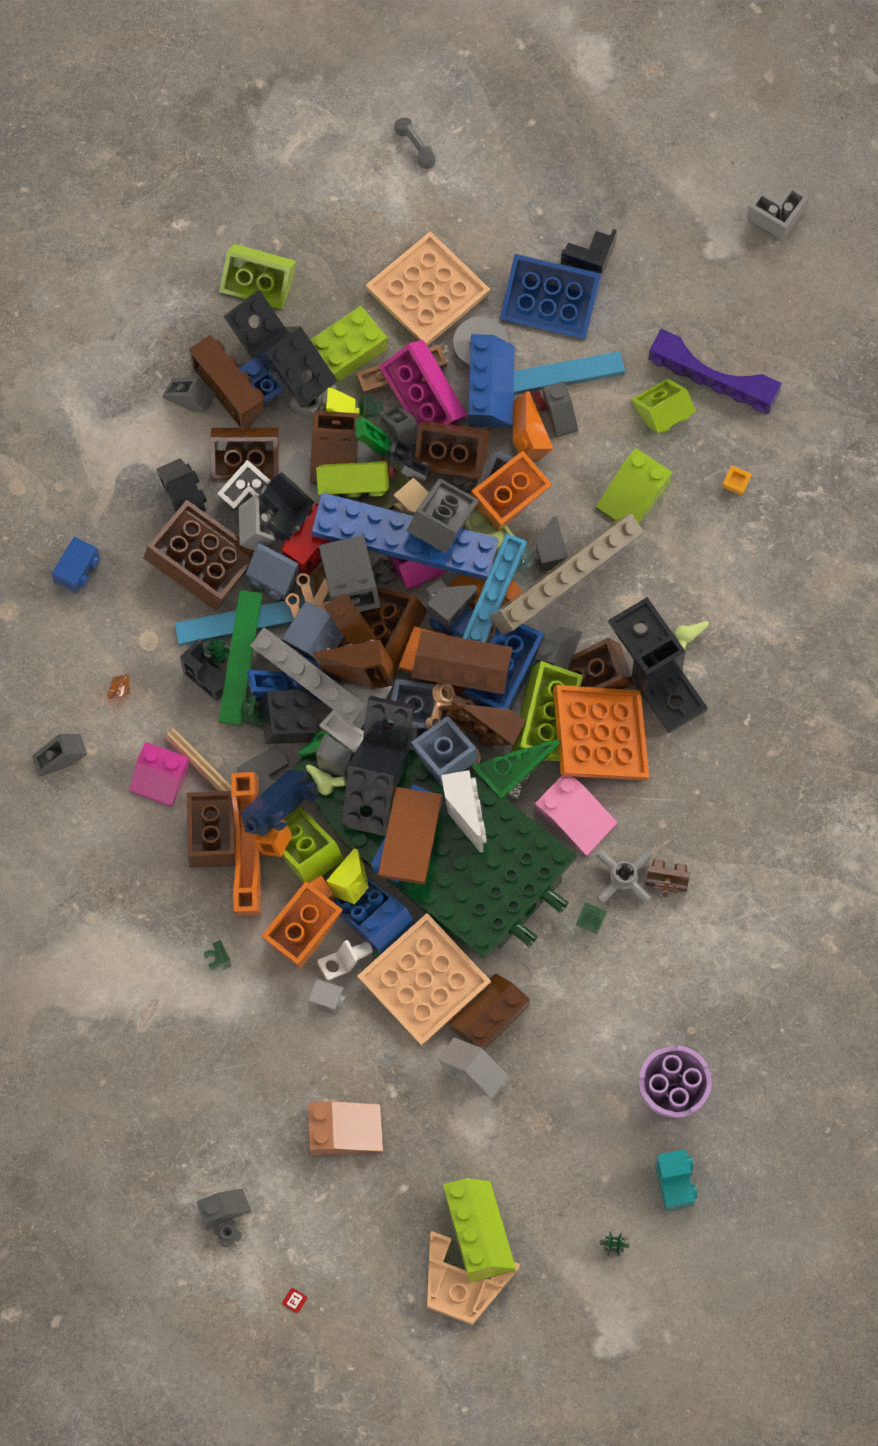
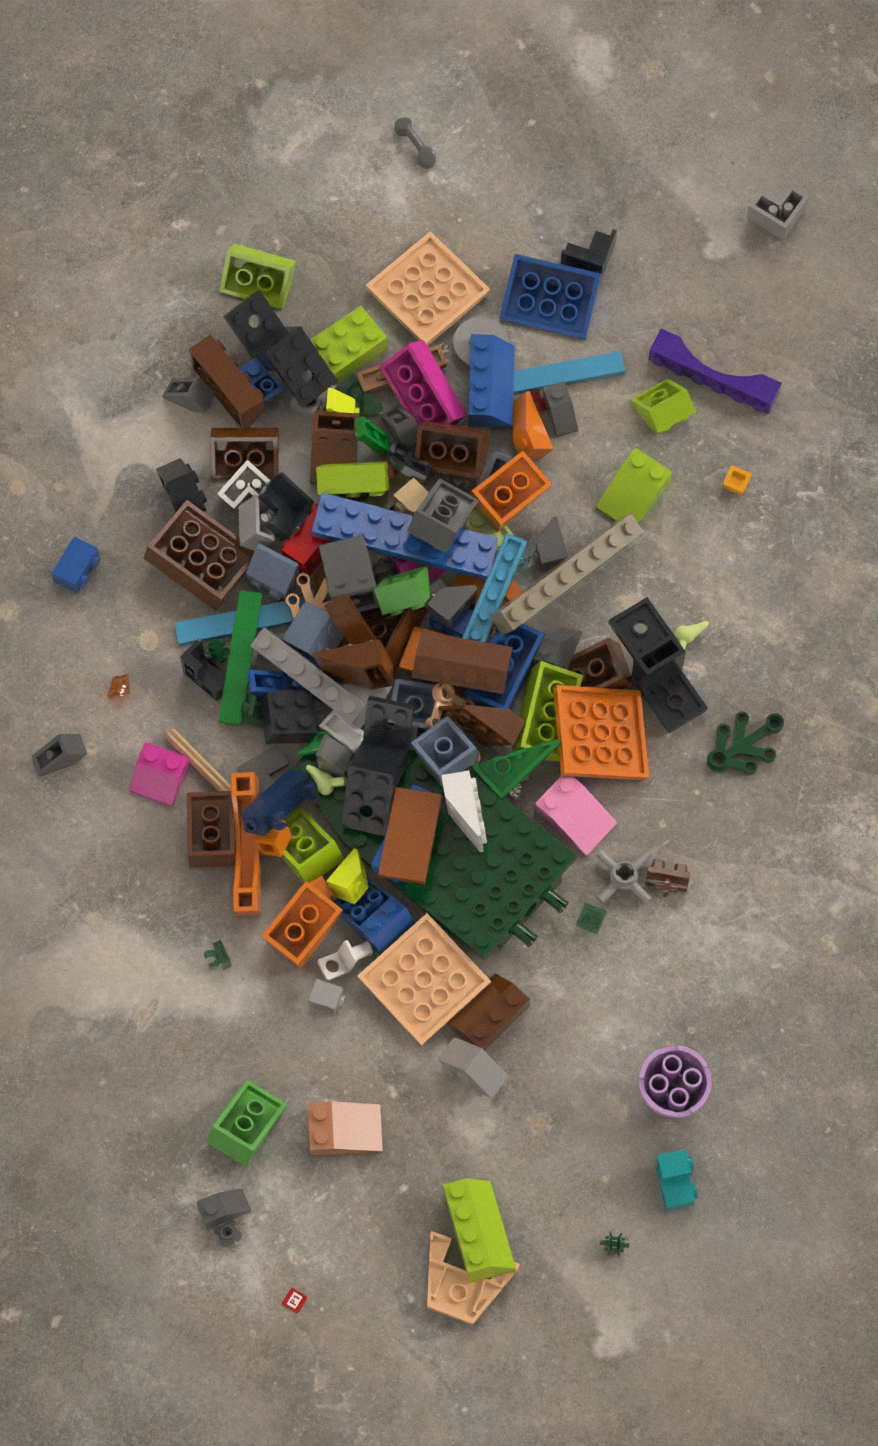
(246, 1123): none -> bright green slope
(350, 387): none -> clear green tile
(403, 591): none -> bright green slope
(743, 746): none -> dark green plant

